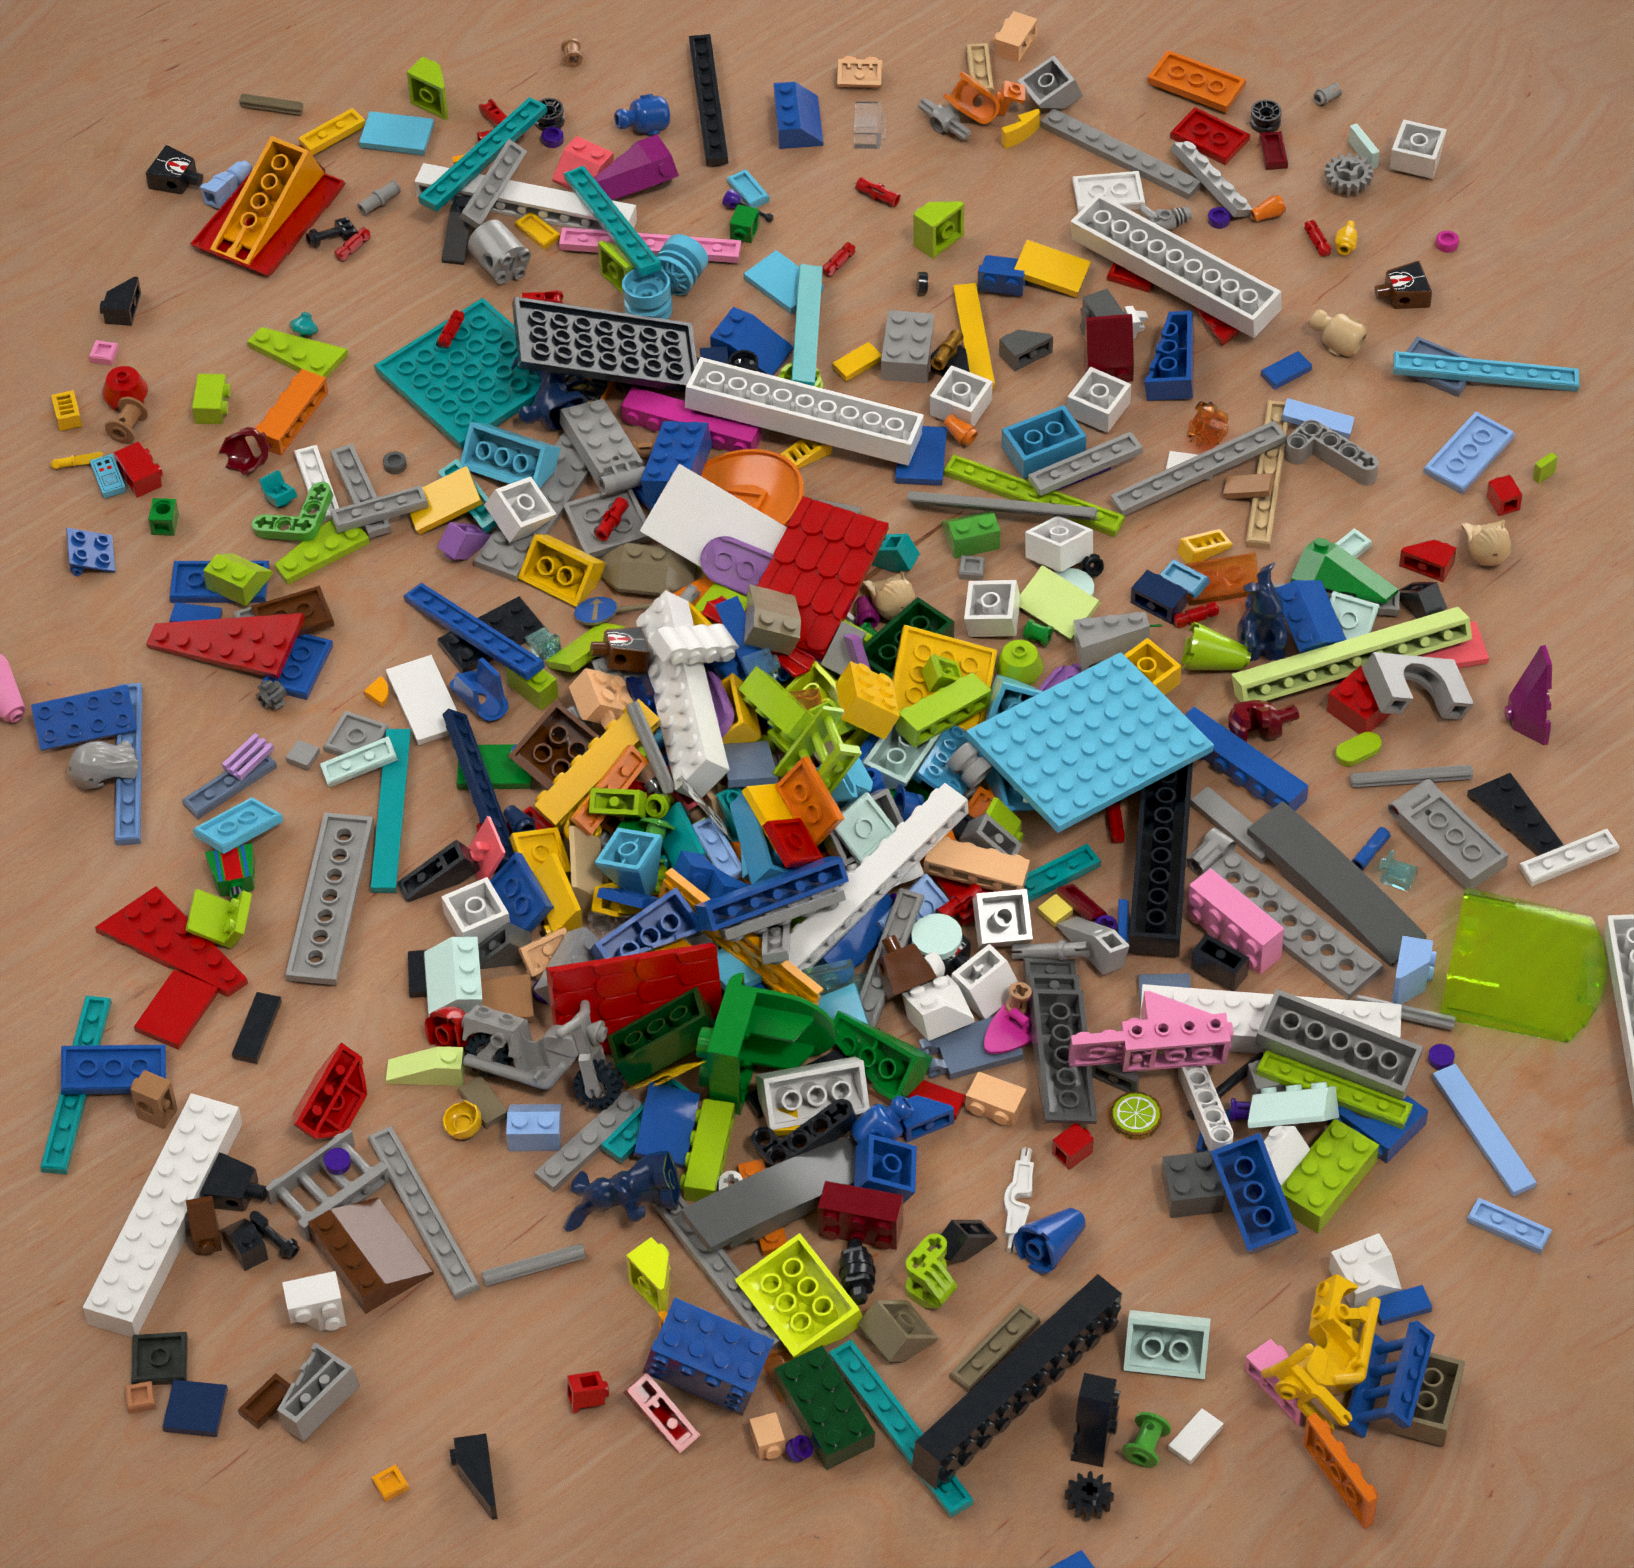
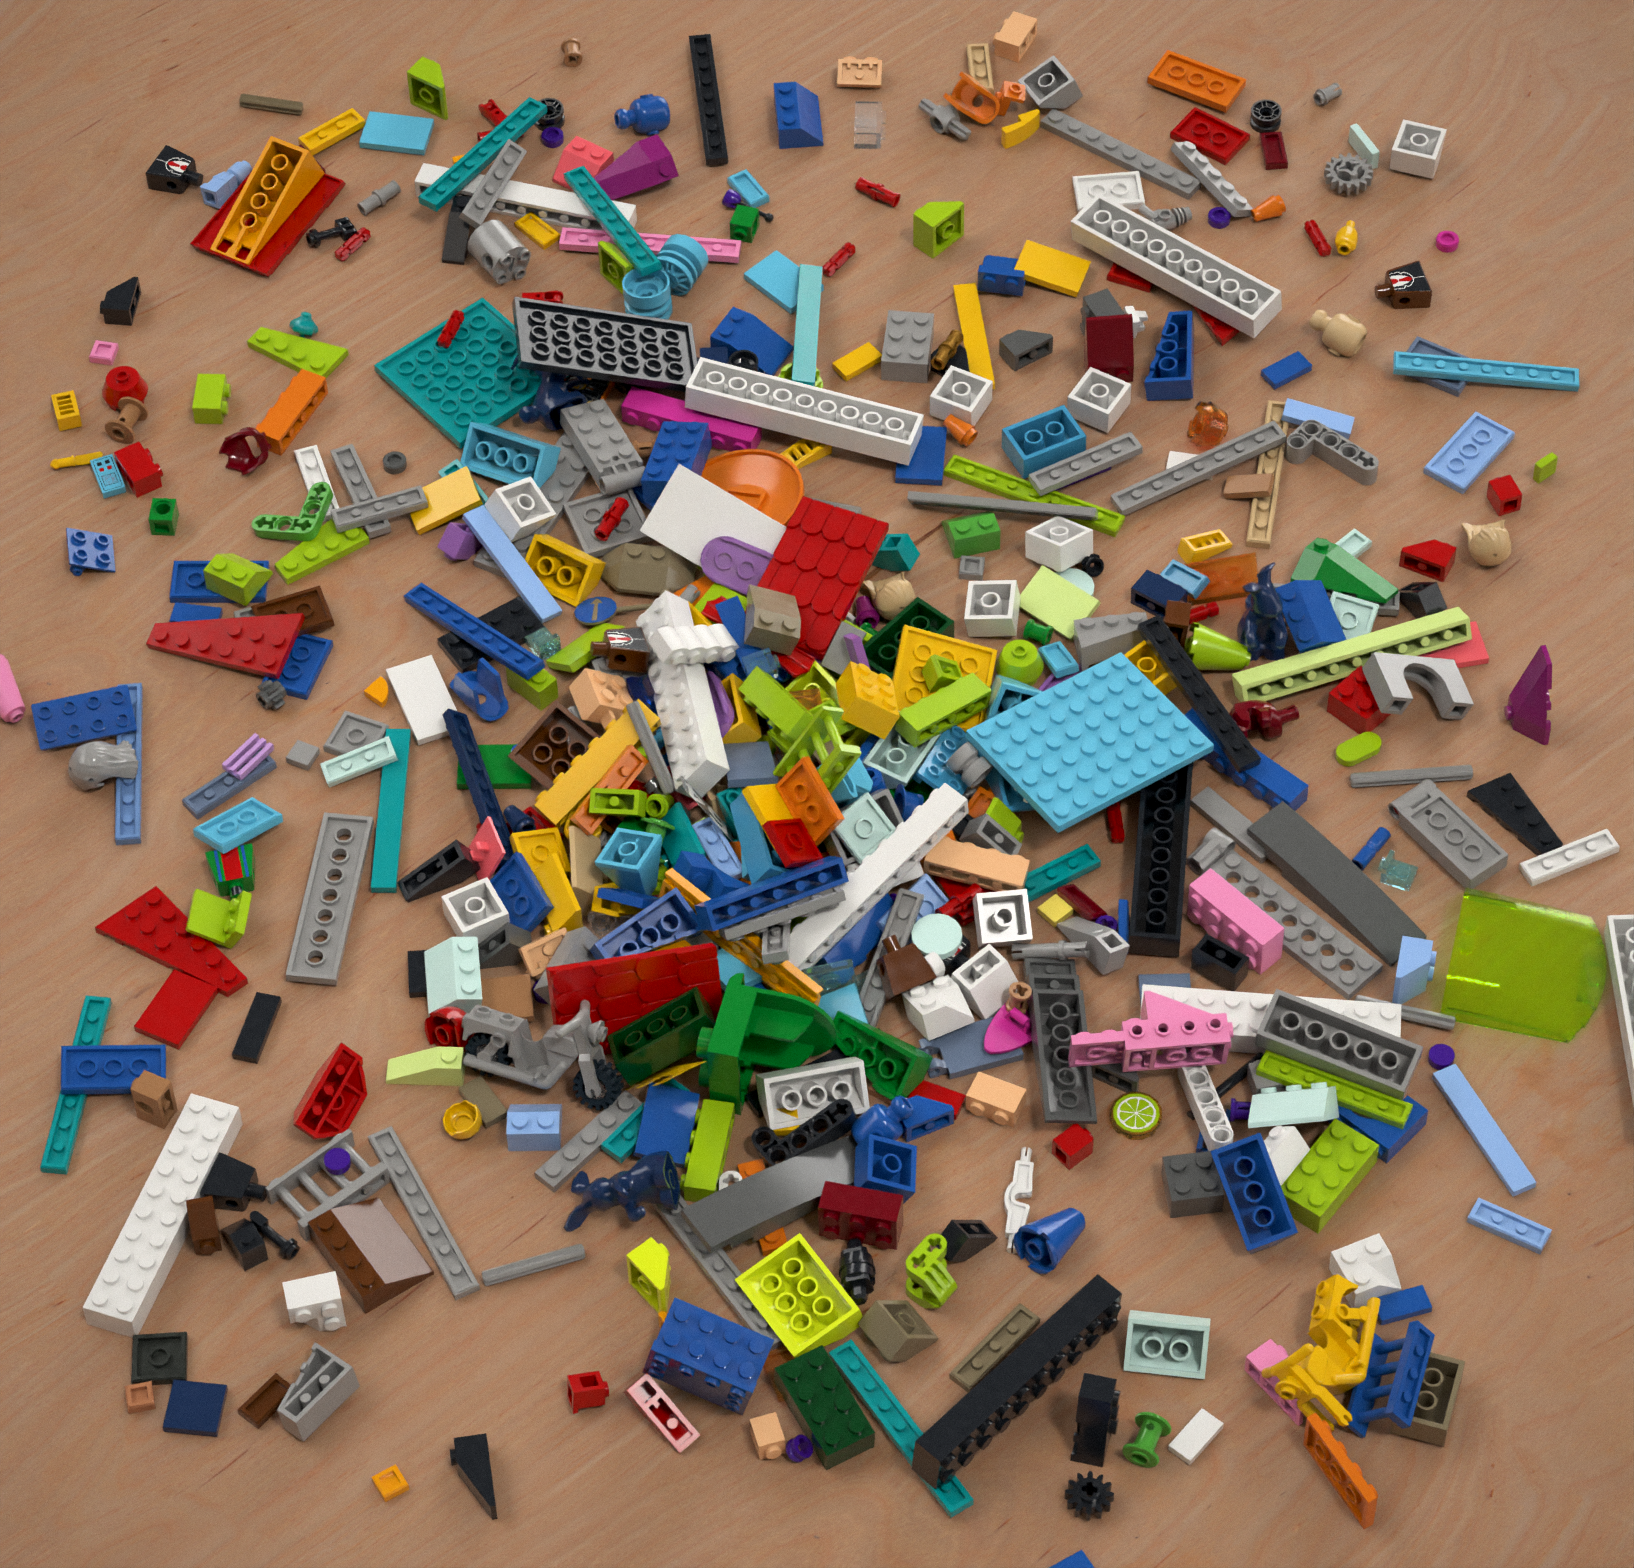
(276, 490): teal bracket -> none
(512, 564): none -> light blue tile
(922, 283): black tile -> none
(1058, 659): none -> medium azure tile
(1177, 619): none -> reddish brown brick
(1199, 694): none -> black plate

